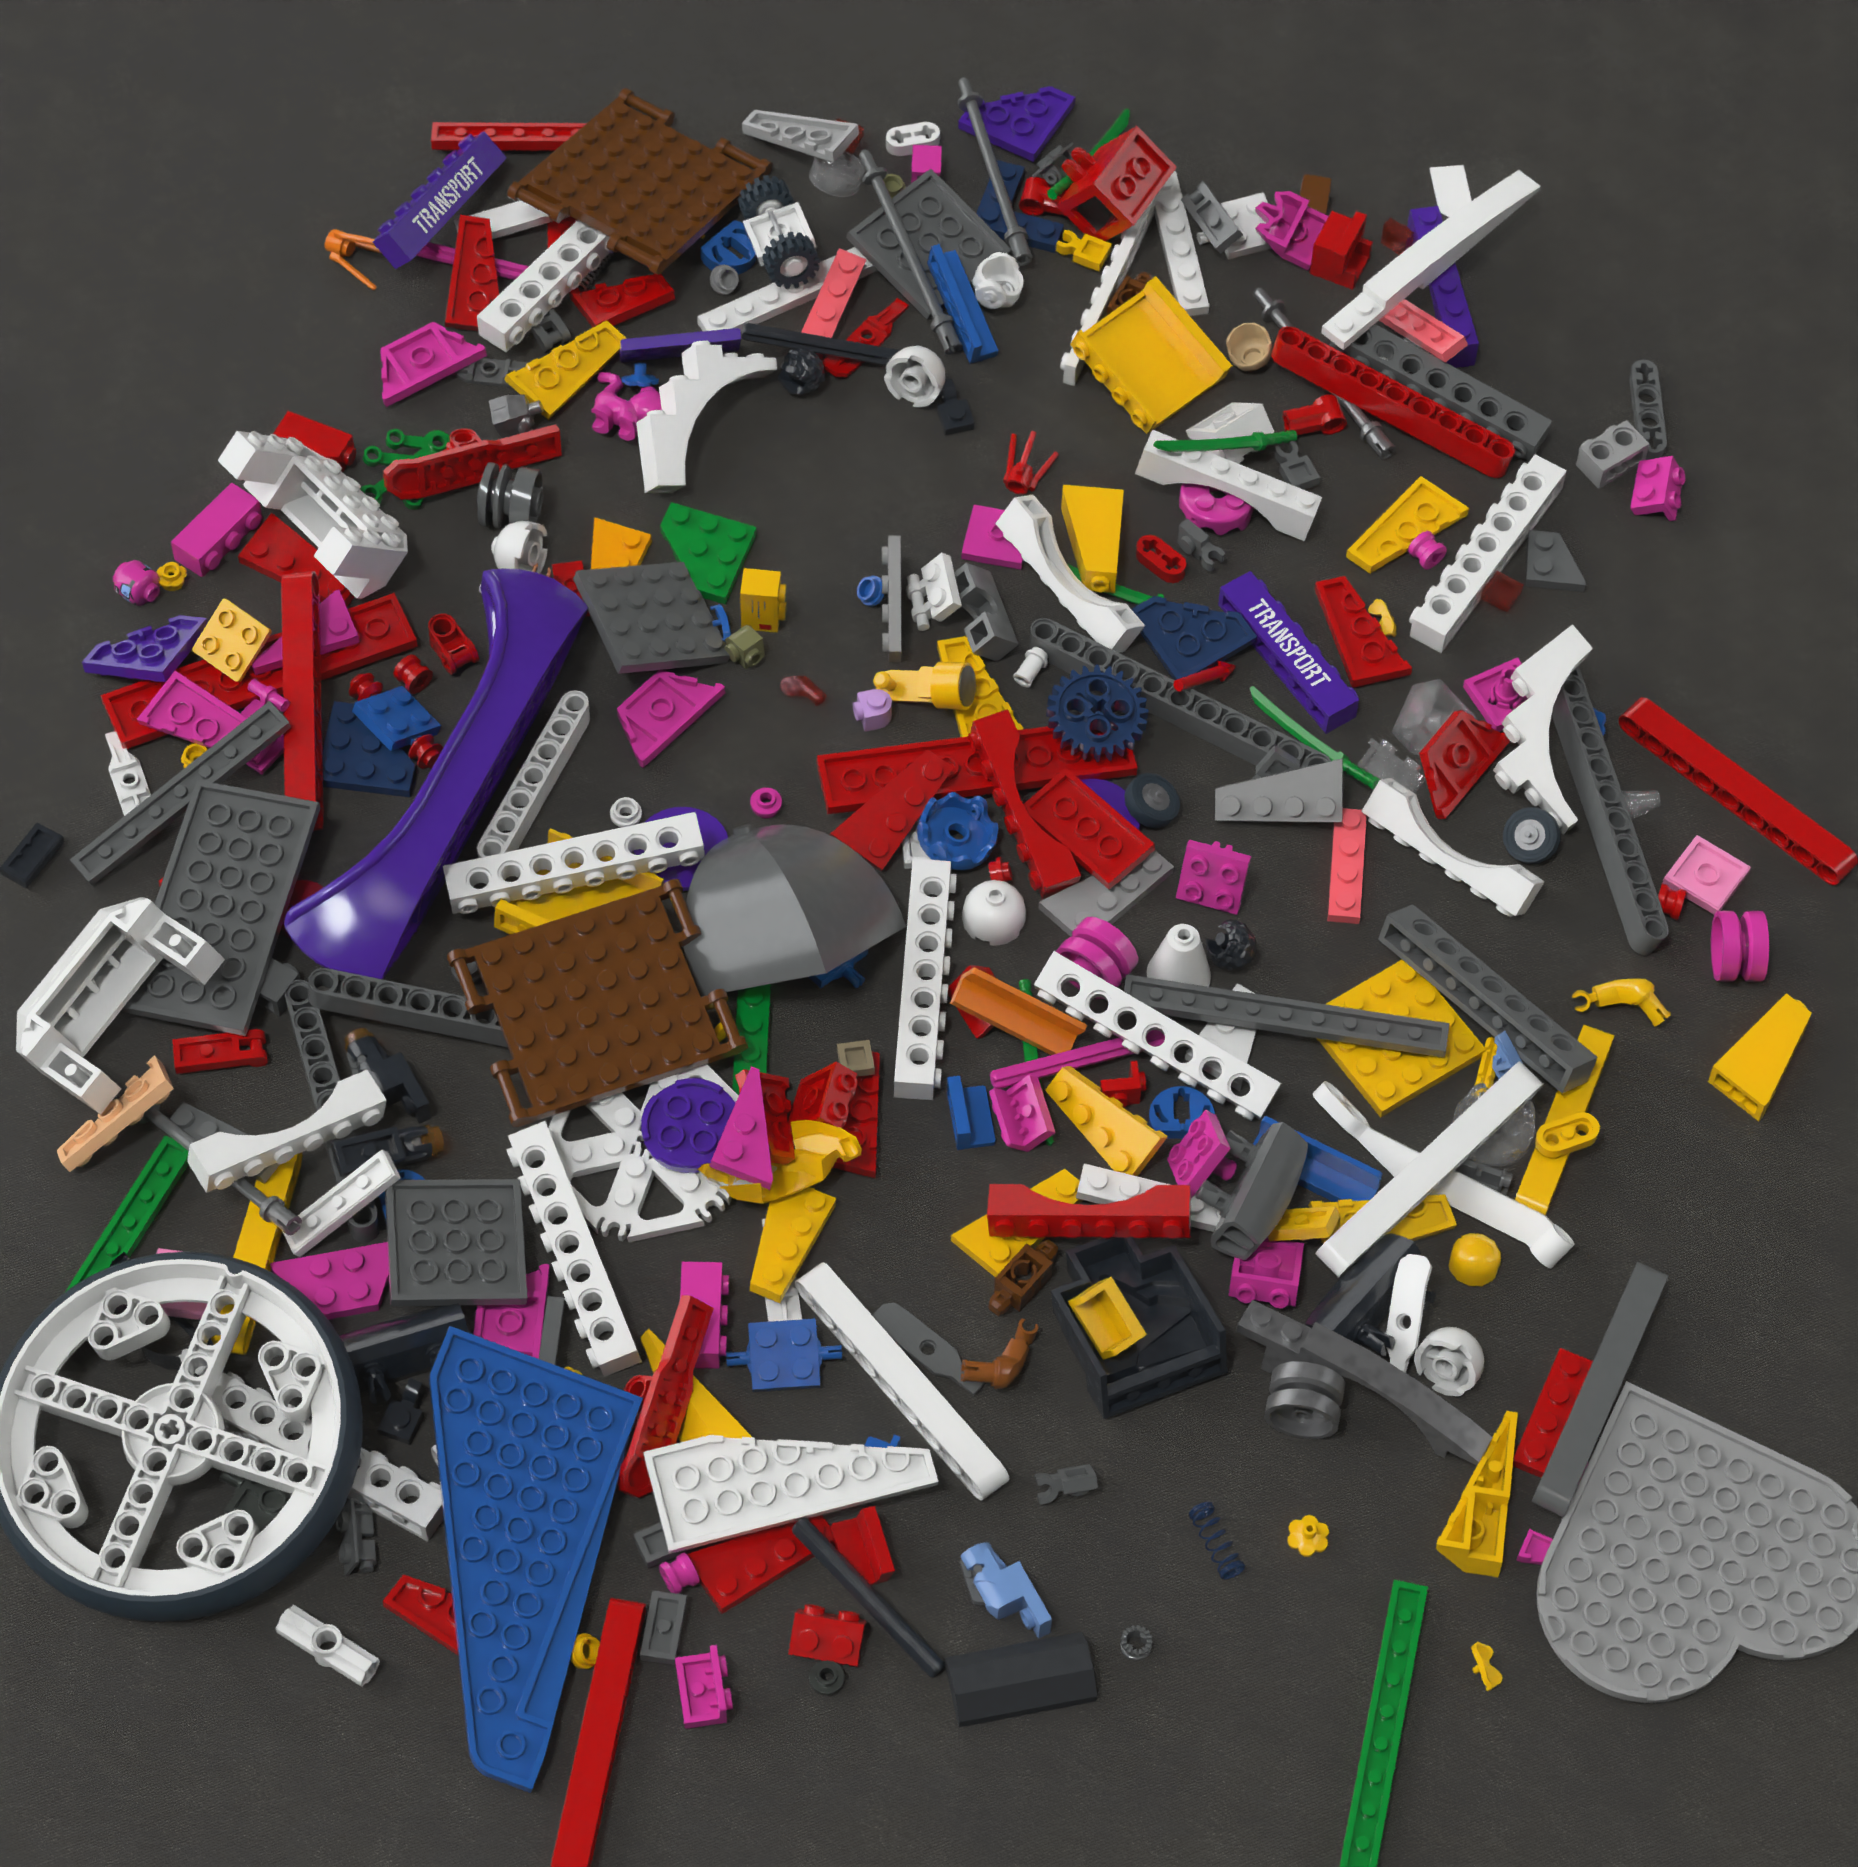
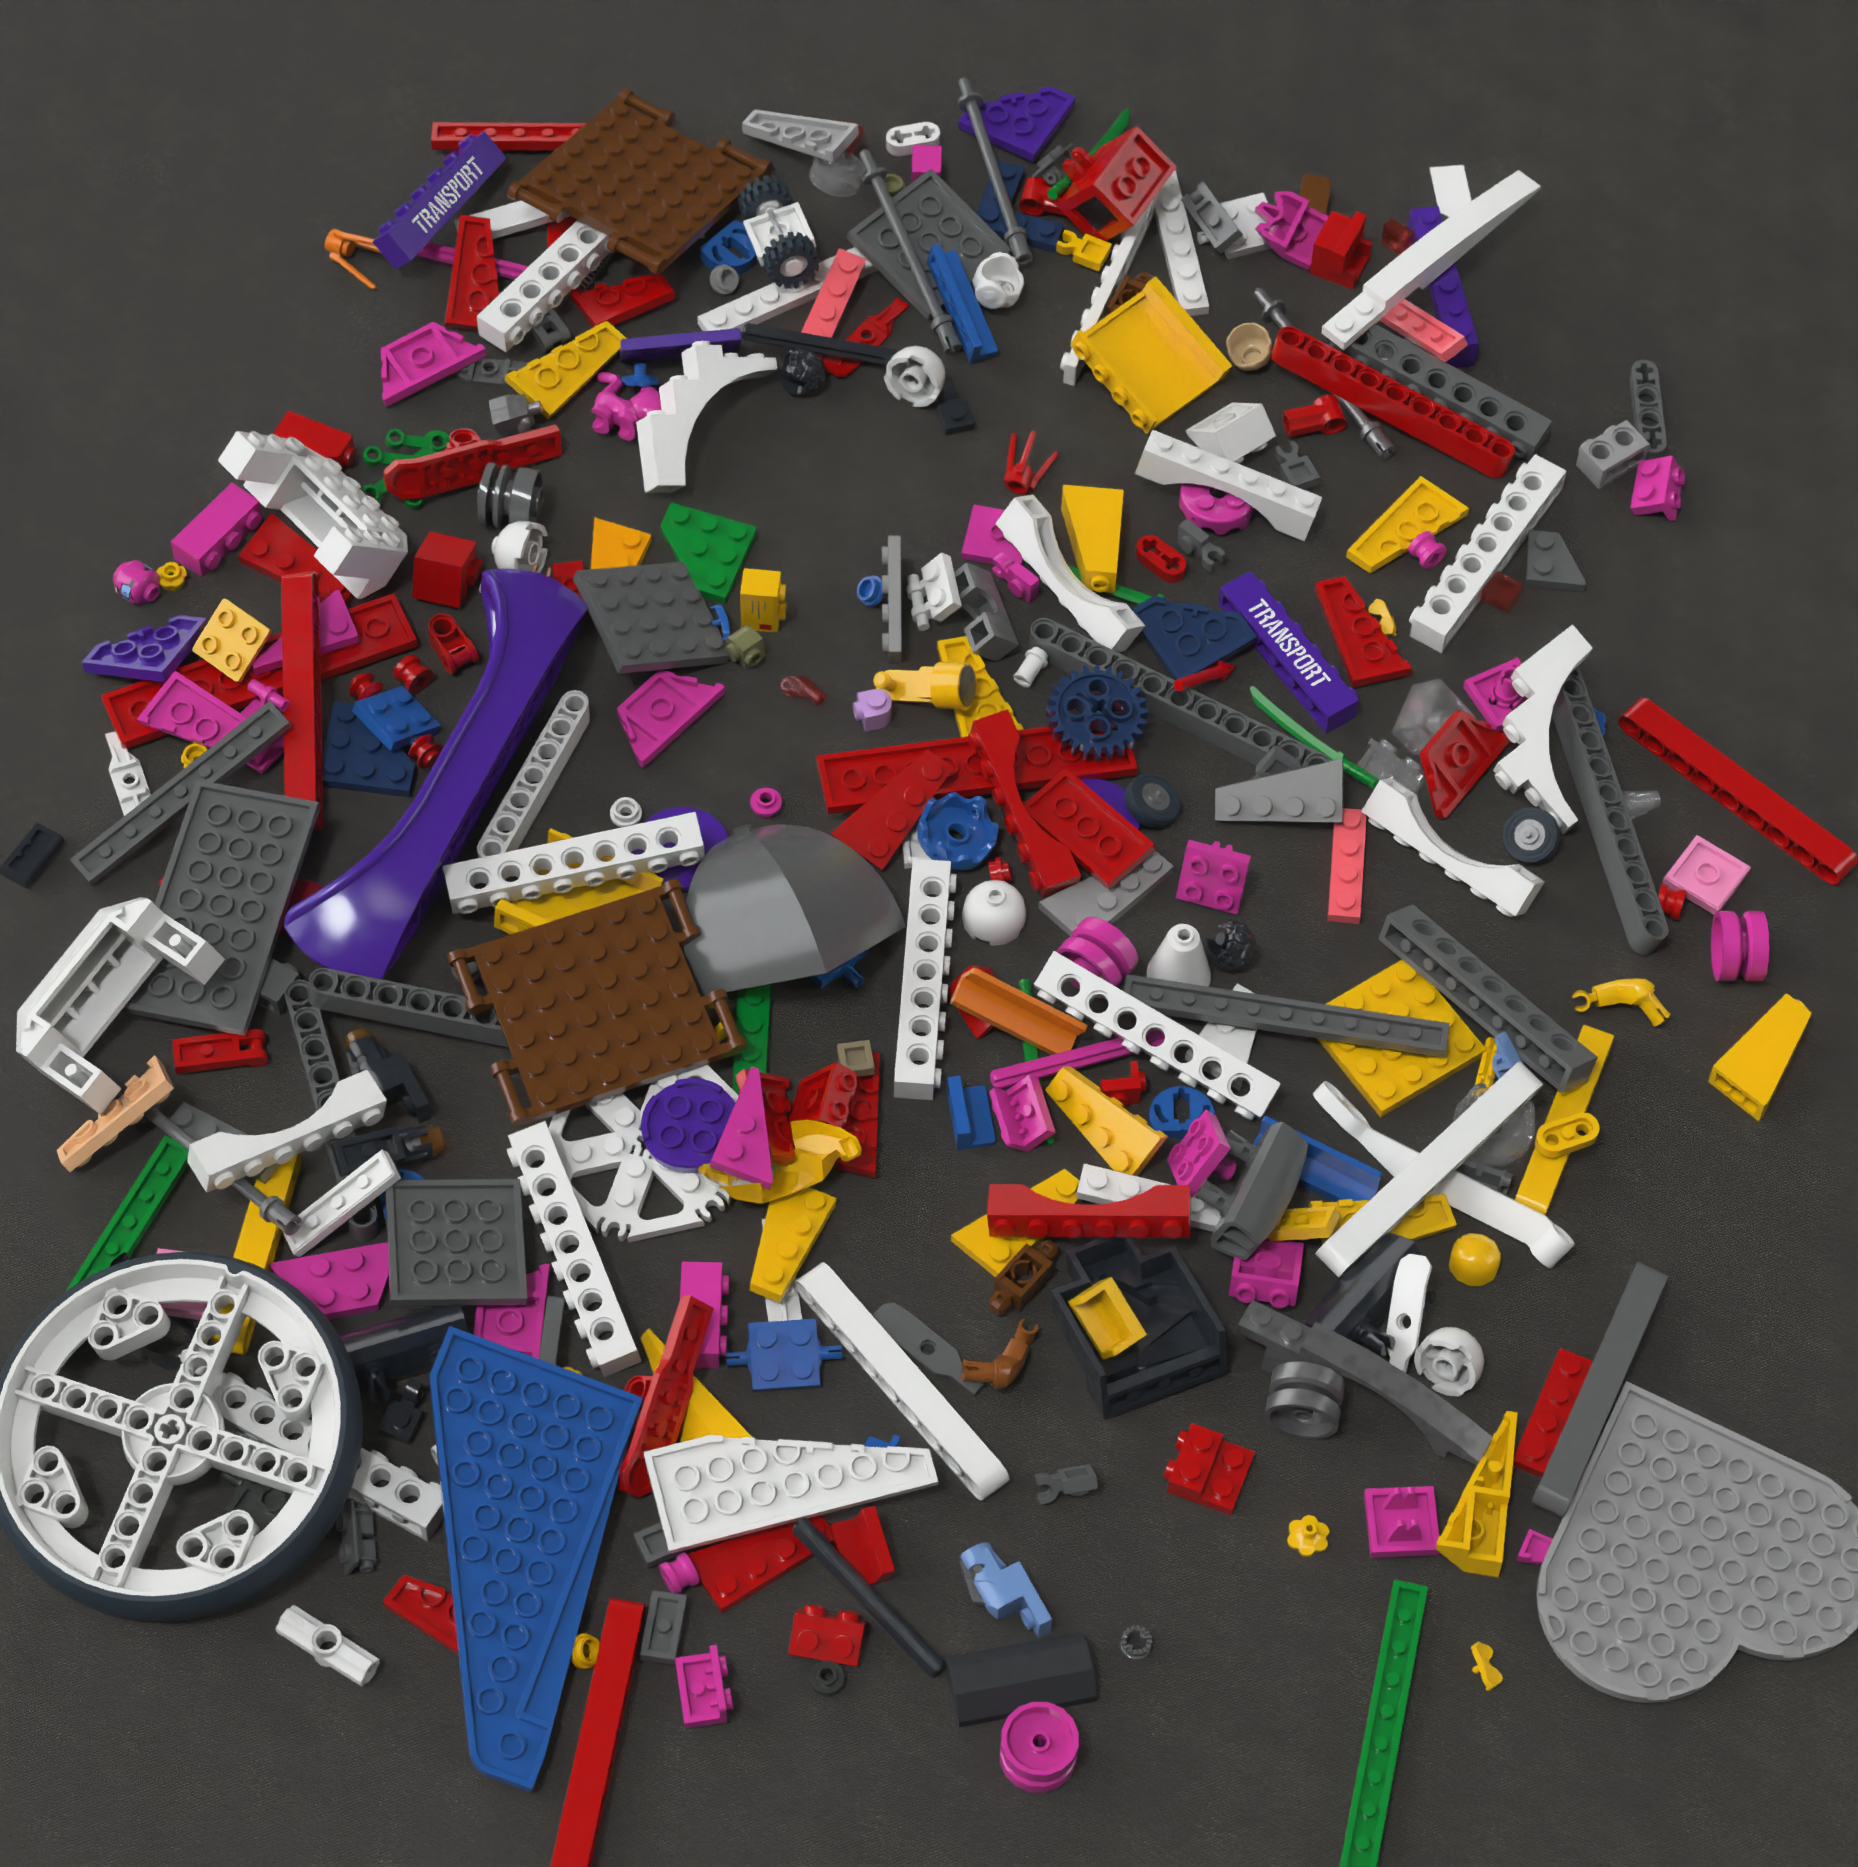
(445, 569): none -> red plate
(1020, 580): none -> dark pink plate
(1039, 1747): none -> dark pink wheel
(1203, 1514): dark blue piece -> none
(1208, 1469): none -> red plate
(1257, 440): green sword -> none
(1401, 1521): none -> dark pink plate

